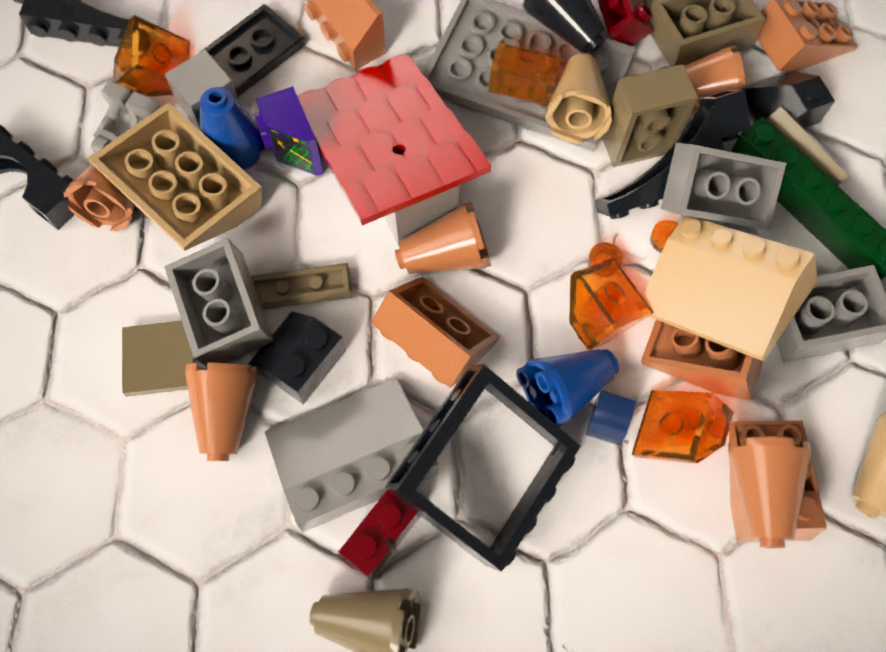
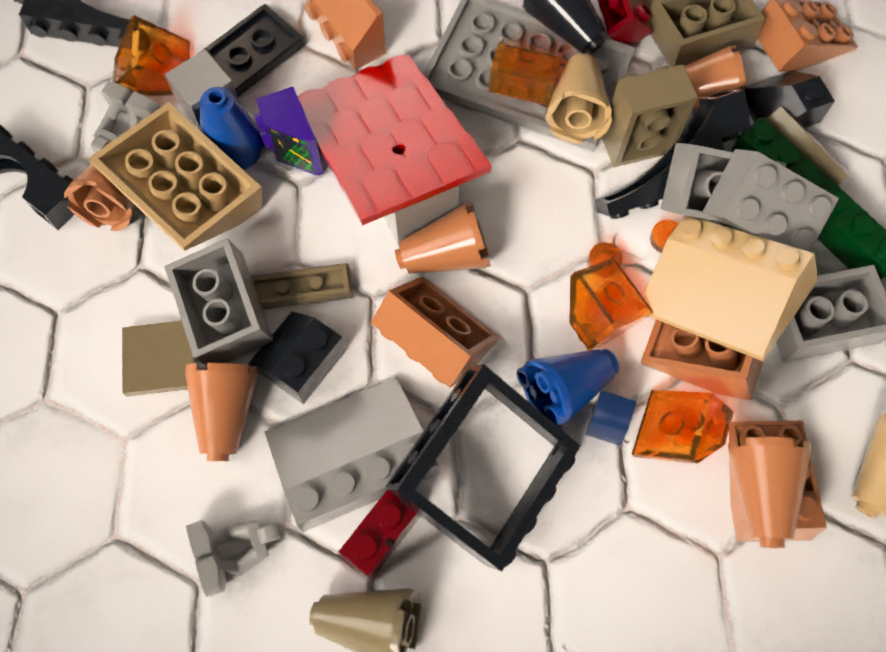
(212, 568): none -> light grey piece
(769, 201): none -> light grey brick

